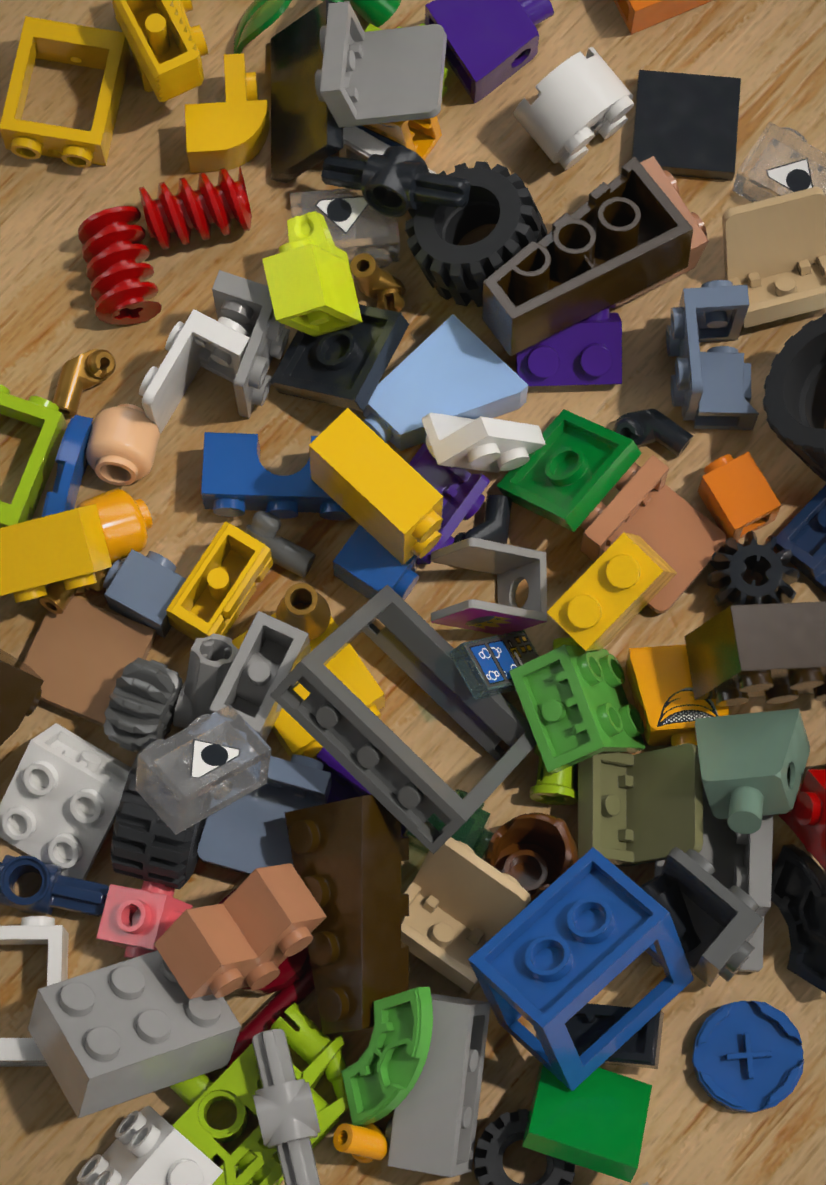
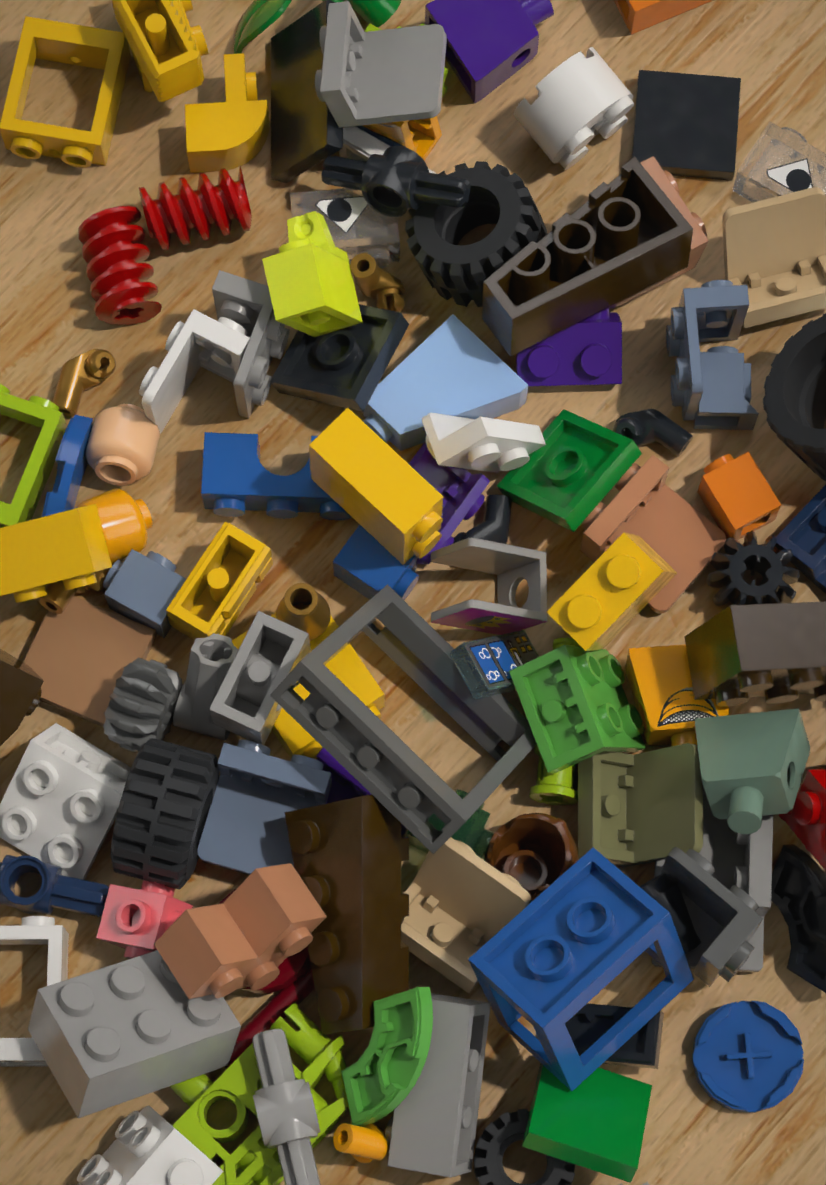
(202, 768): clear brick -> none
(284, 552): dark grey arm -> none

